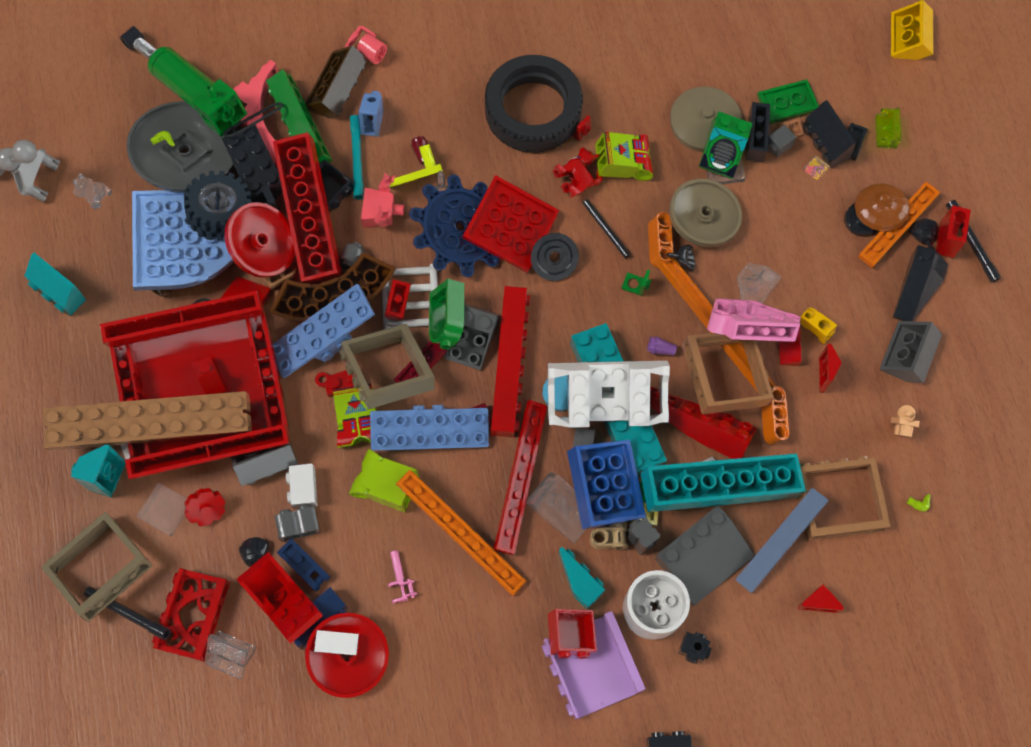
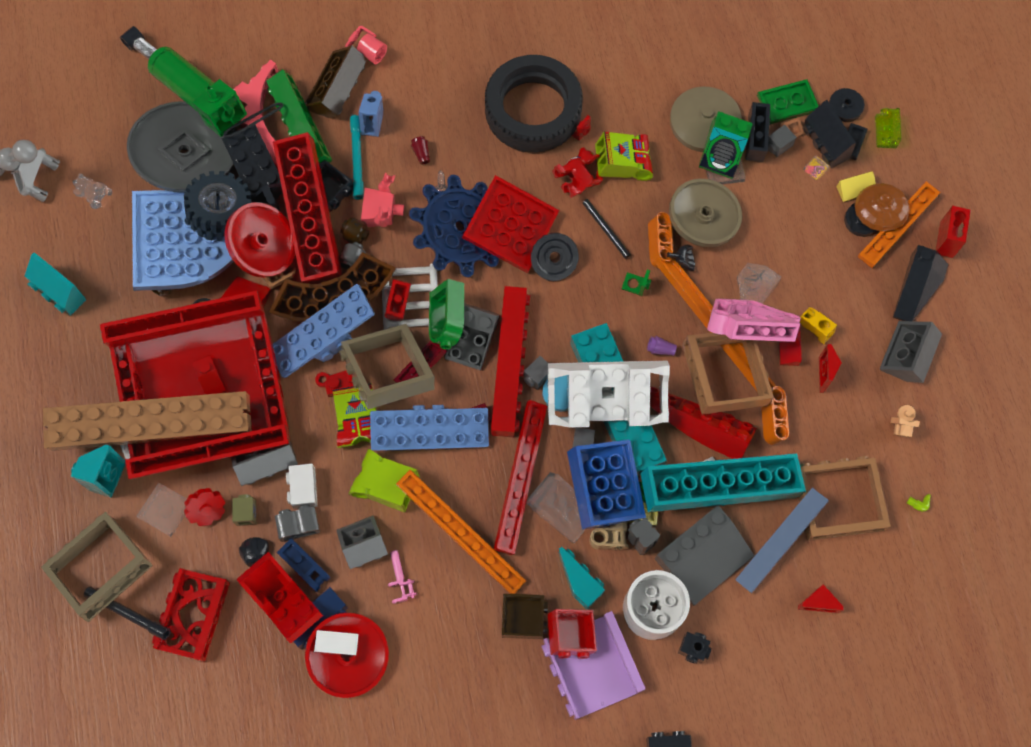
(163, 135): lime animal -> none
(228, 654): clear bracket -> none
(244, 510): none -> olive brick
(354, 230): none -> dark brown head
(361, 542): none -> dark grey slope
(430, 167): neon yellow piece -> none
(524, 616): none -> dark brown piece
(536, 373): none -> flat silver brick
(846, 112): none -> black plate
(851, 187): none -> light yellow slope
(912, 31): yellow slope -> none
(924, 231): black piece -> none
(988, 267): black piece -> none

